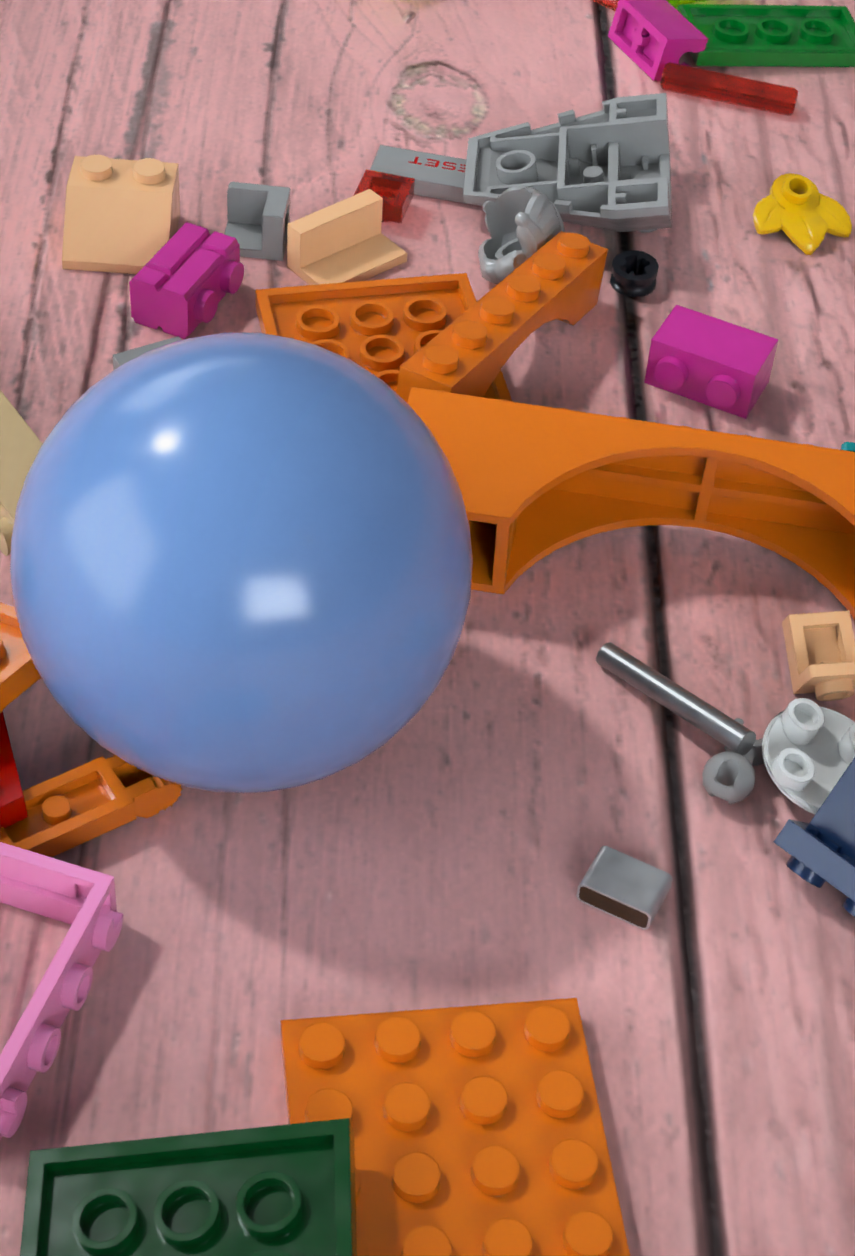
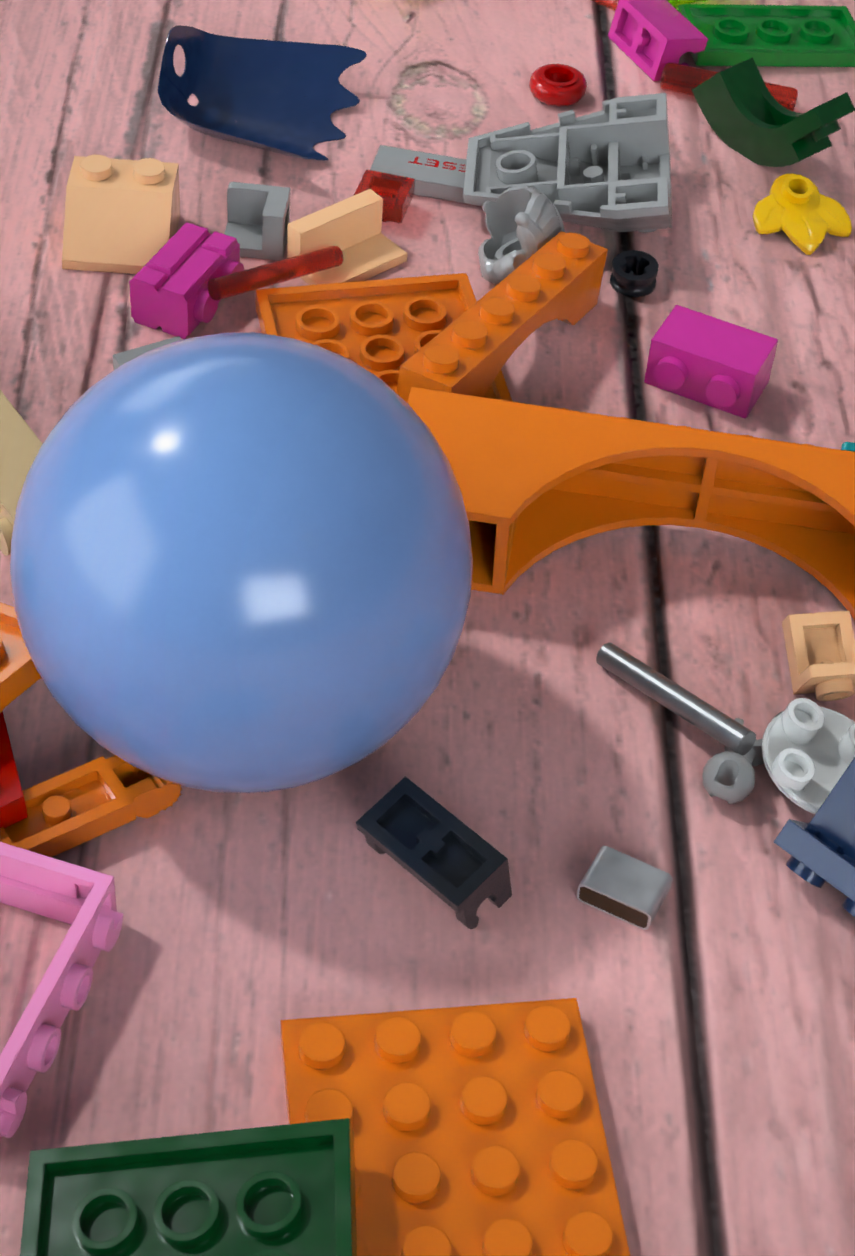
(270, 87): none -> dark blue piece
(274, 272): none -> clear red bar
(437, 850): none -> black hinge
(557, 84): none -> red piece
(758, 125): none -> dark green arch

